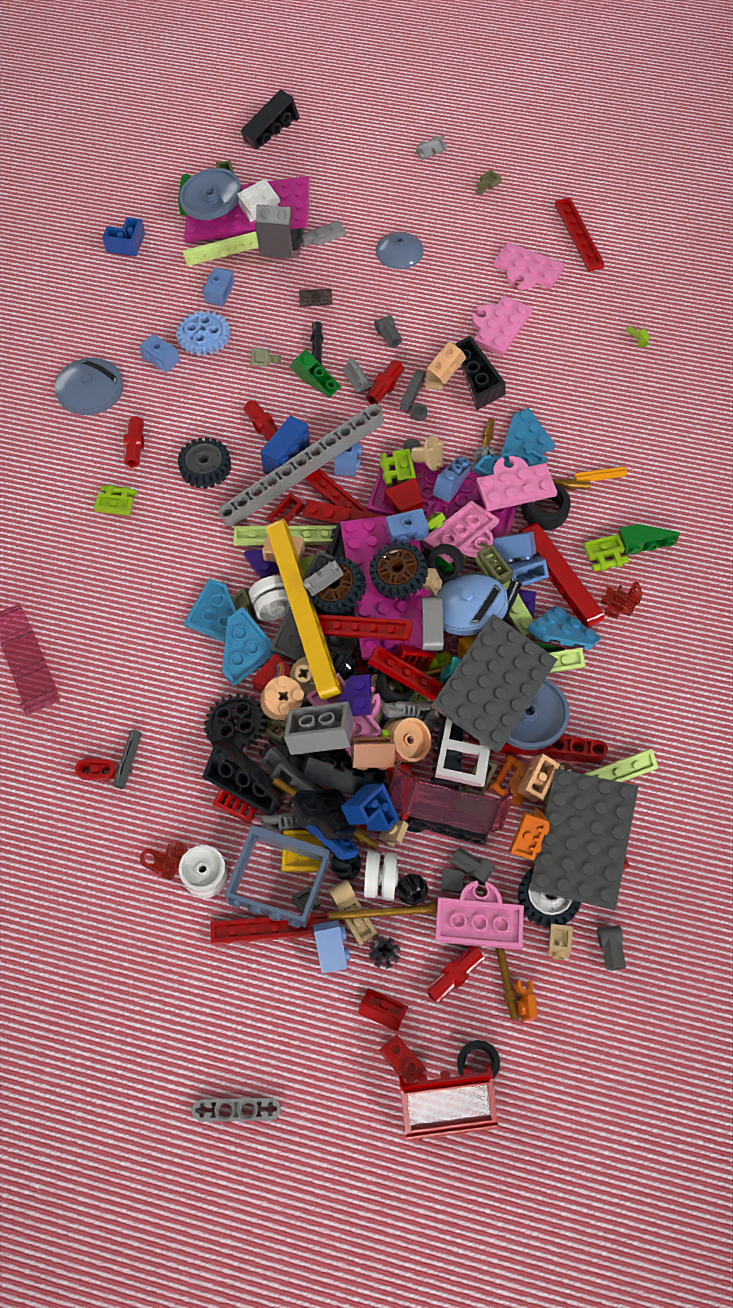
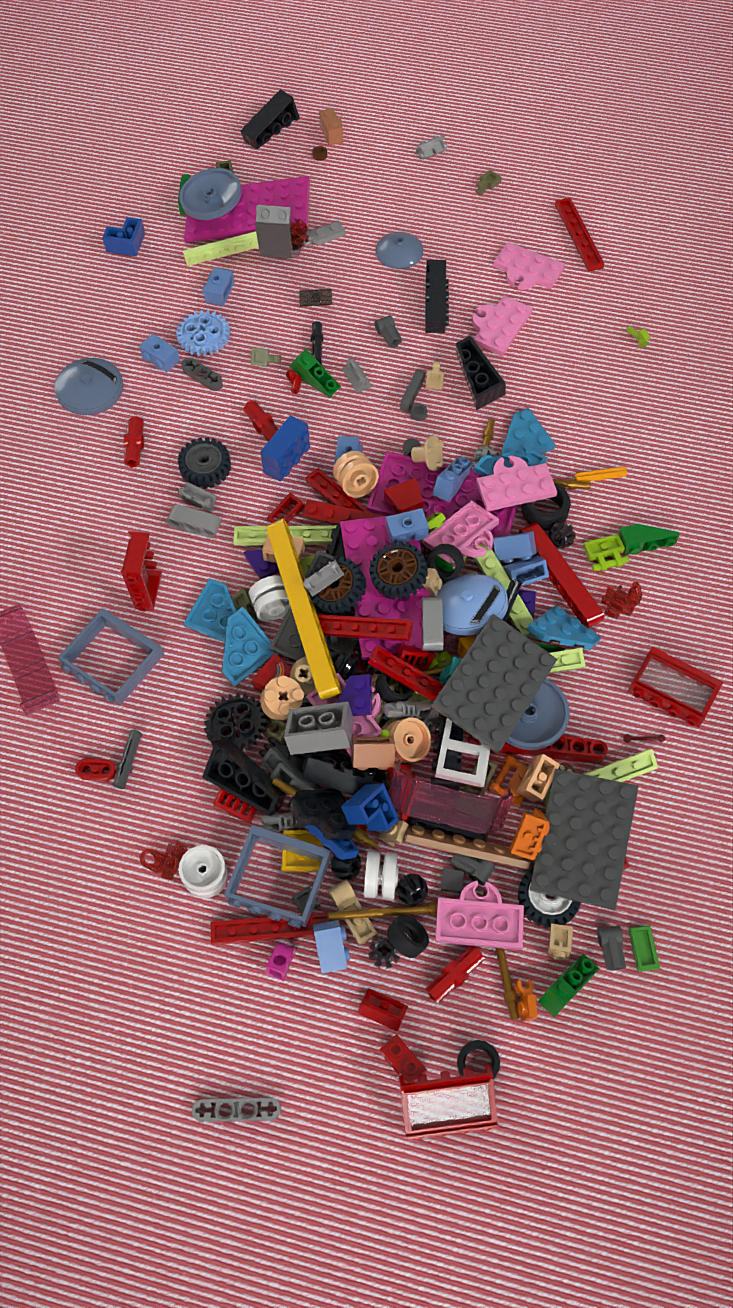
(89, 633): none -> sand blue window
(114, 503): lime plate -> none
(140, 581): none -> red window
(193, 521): none -> light grey beam
(197, 496): none -> light grey hinge
(204, 380): none -> dark grey beam
(259, 193): white bracket -> none
(280, 961): none -> dark pink leg
(295, 380): none -> red arm
(299, 232): none -> clear red piece
(319, 153): none -> reddish brown tile
(331, 126): none -> nougat brick
(355, 474): none -> light nougat wheel
(369, 418): light grey beam -> none
(385, 382): red piece -> none
(403, 467): lime plate -> none
(404, 944): none -> black tyre
(436, 297): none -> black wedge
(446, 362): light nougat brick -> none
(461, 845): none -> medium nougat plate
(502, 575): olive slope -> none
(562, 535): none -> black piece
(568, 985): none -> green slope
(627, 738): none -> dark red hinge
(643, 948): none -> bright green tile
(675, 687): none -> window

